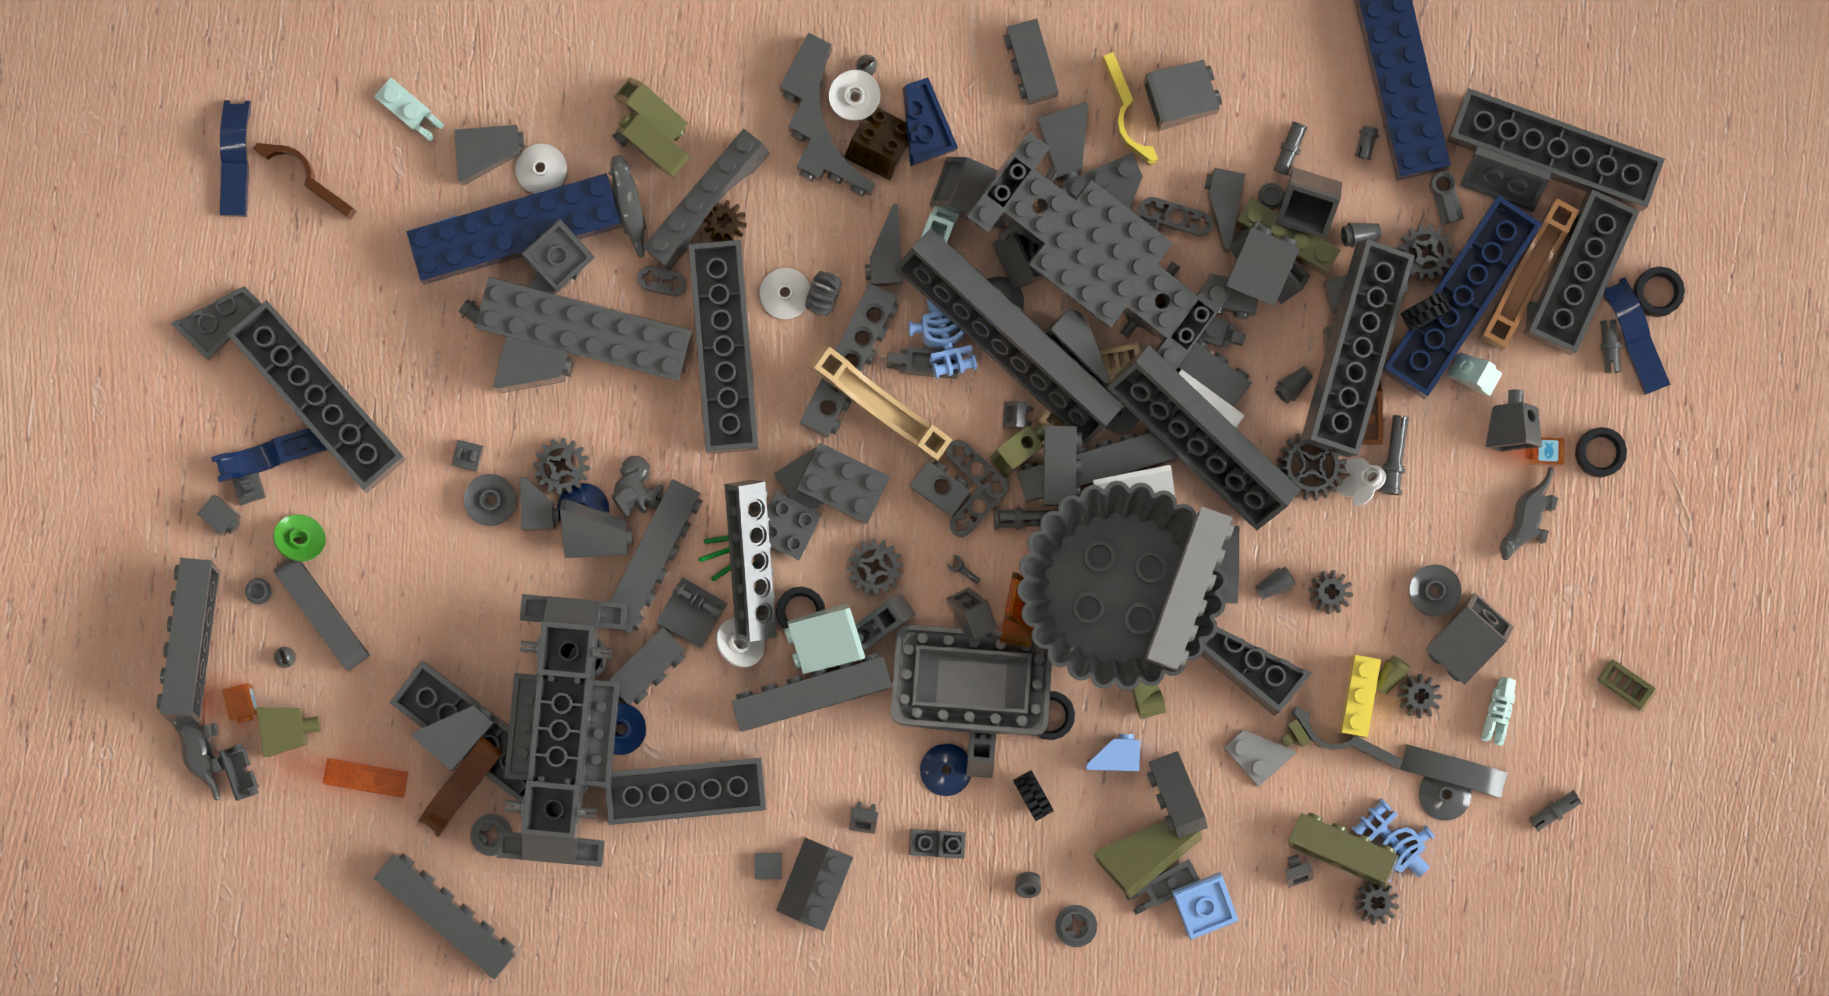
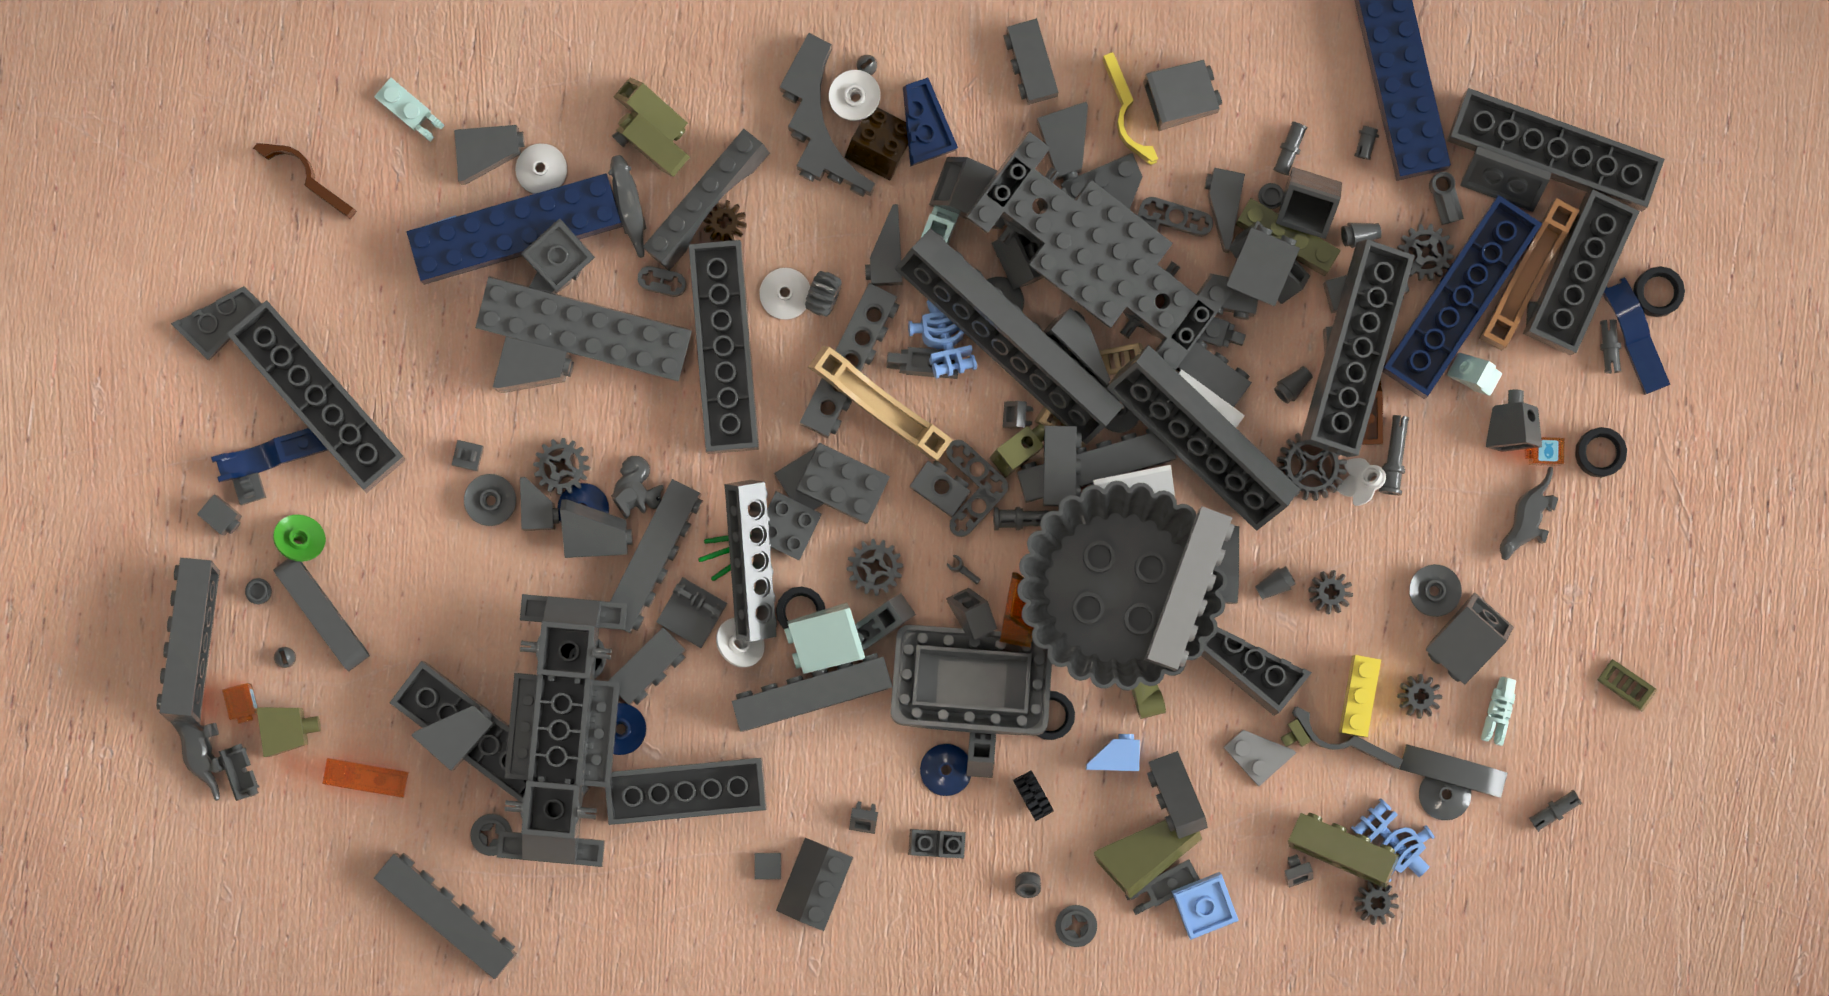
(234, 159): dark blue piece -> none
(460, 785): reddish brown piece -> none
(470, 311): dark grey pin -> none
(1391, 674): olive cone -> none
(1426, 311): black tyre -> none

